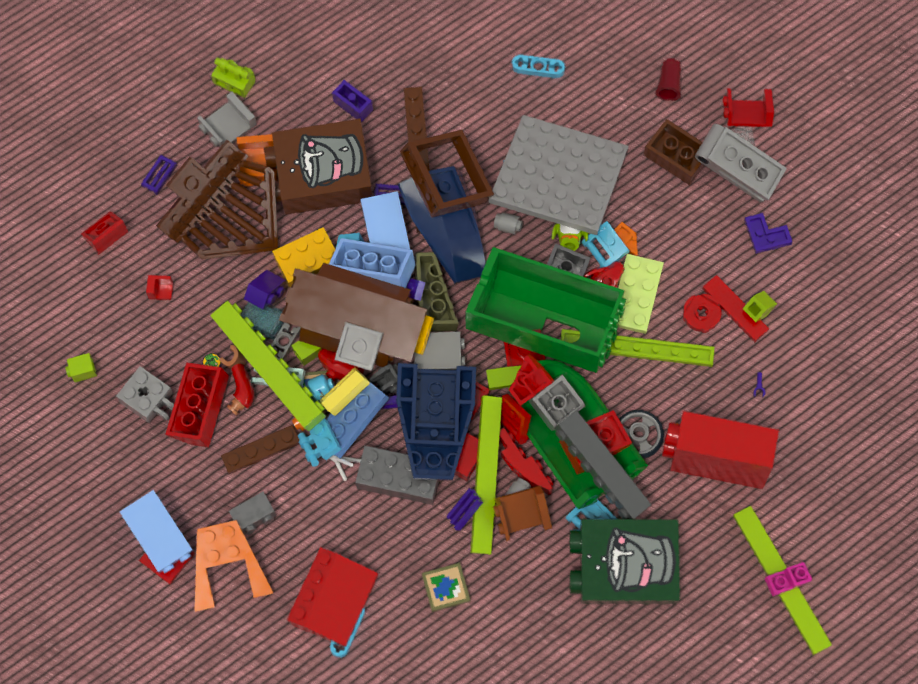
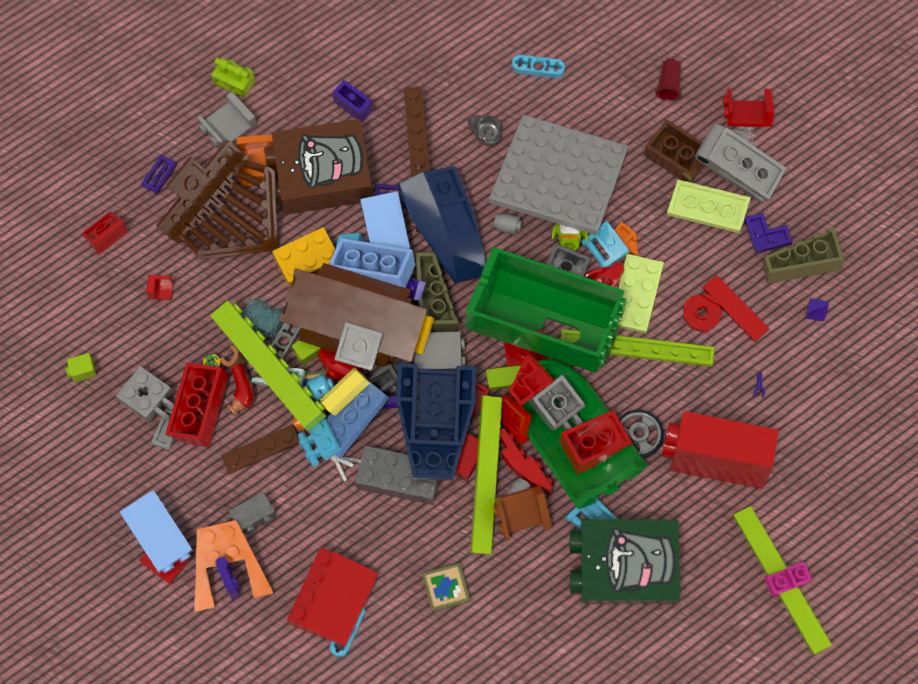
(160, 439): none -> light grey tile
(229, 581): none -> dark purple plate
(265, 289): dark purple brick -> none
(424, 180): reddish brown window -> none
(462, 507): dark purple tile -> none
(487, 124): none -> flat silver piece
(602, 466): dark grey brick -> none
(708, 206): none -> yellowish green plate
(759, 306): lime brick -> none
(807, 258): none -> olive wedge
(817, 309): none -> dark purple slope

